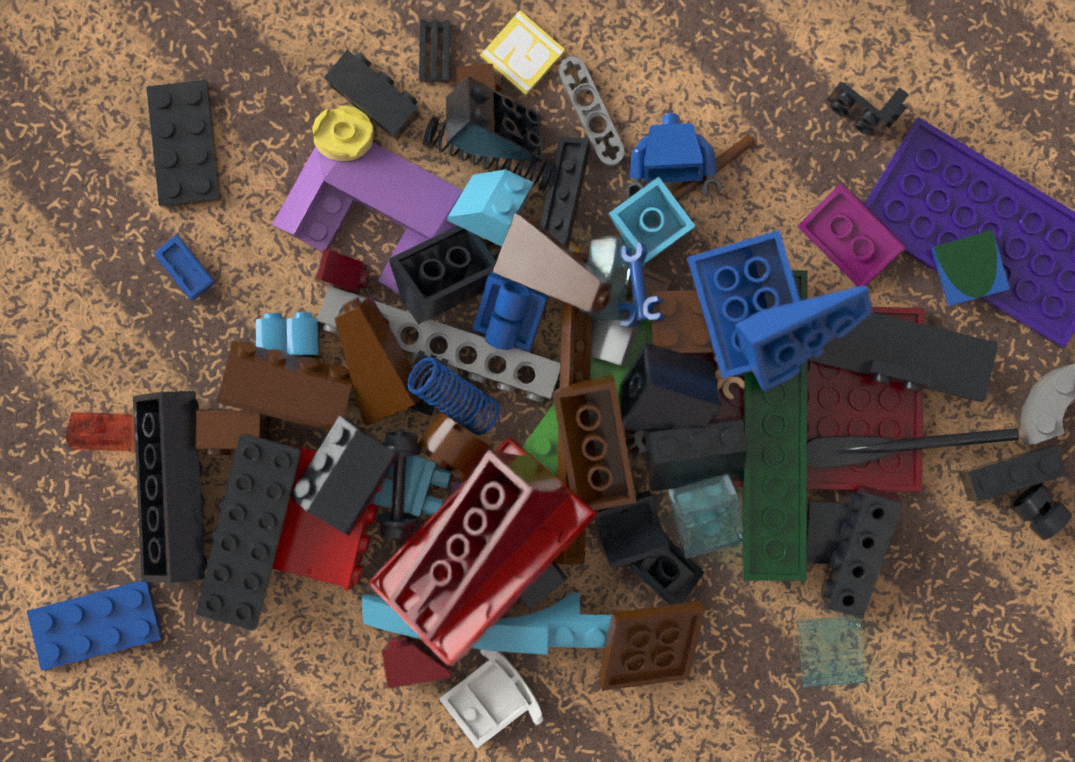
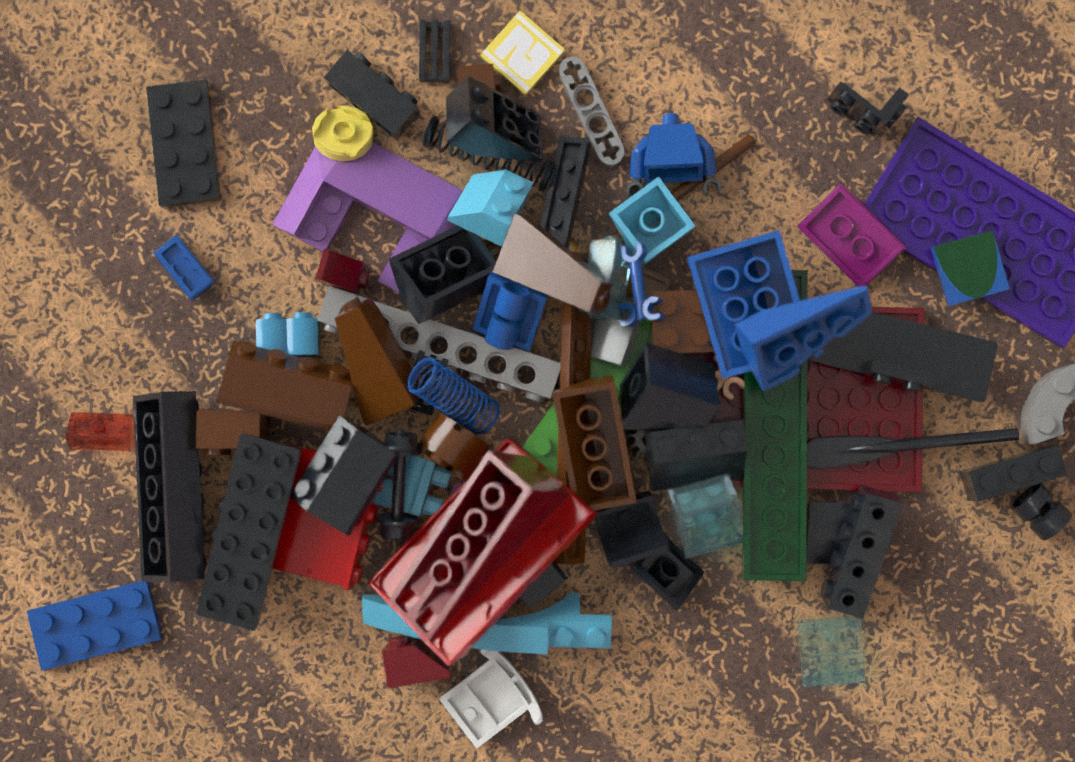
(650, 645): reddish brown plate -> none

